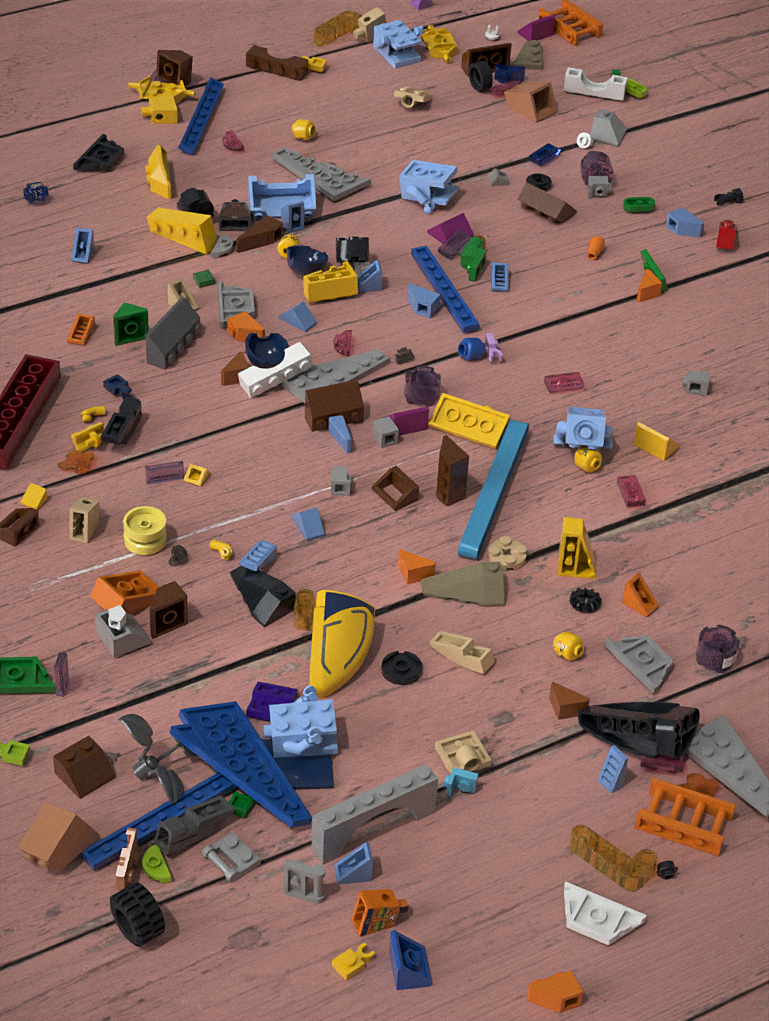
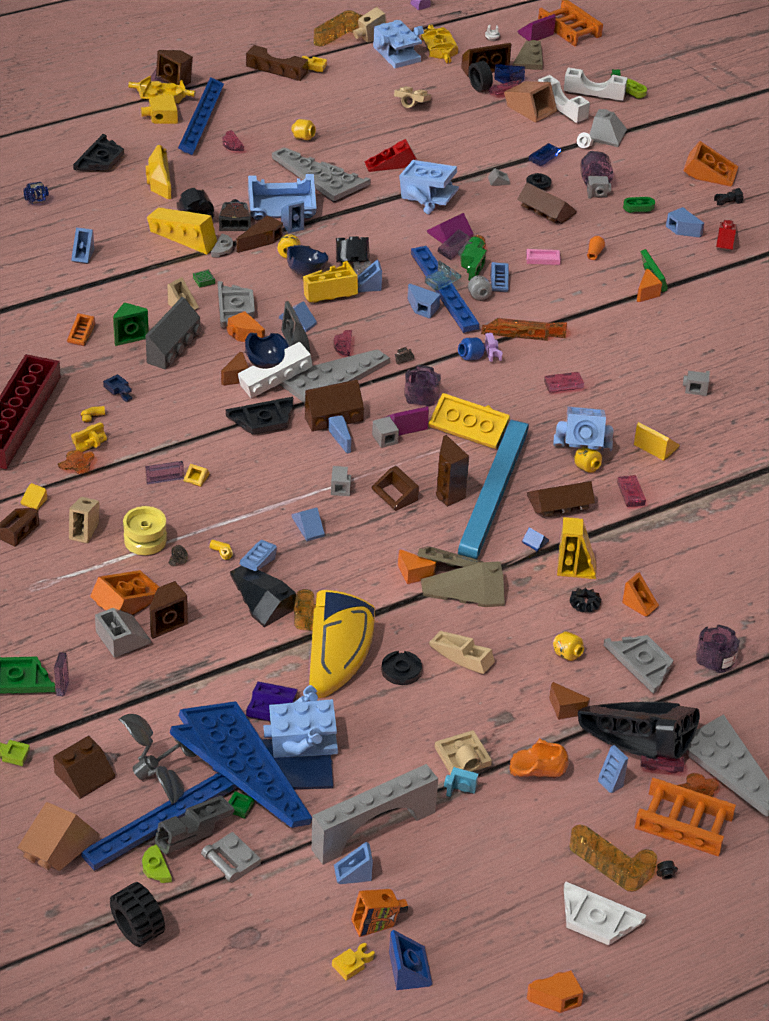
(117, 617): white piece -> none
(124, 422): black plate -> none
(128, 859): nougat wing -> none
(262, 416): none -> black wing
(292, 327): none -> dark grey slope
(296, 881): light grey plate -> none
(395, 157): none -> red slope
(443, 277): none -> clear light blue slope
(449, 558): none -> dark tan wing
(479, 287): none -> light grey head
(506, 545): tan plate -> none
(525, 329): none -> clear orange wedge
(534, 539): none -> slope
(540, 256): none -> bright pink tile
(541, 760): none -> orange piece
(562, 498): none -> reddish brown slope
(575, 108): none -> white arch
(710, 166): none -> orange slope

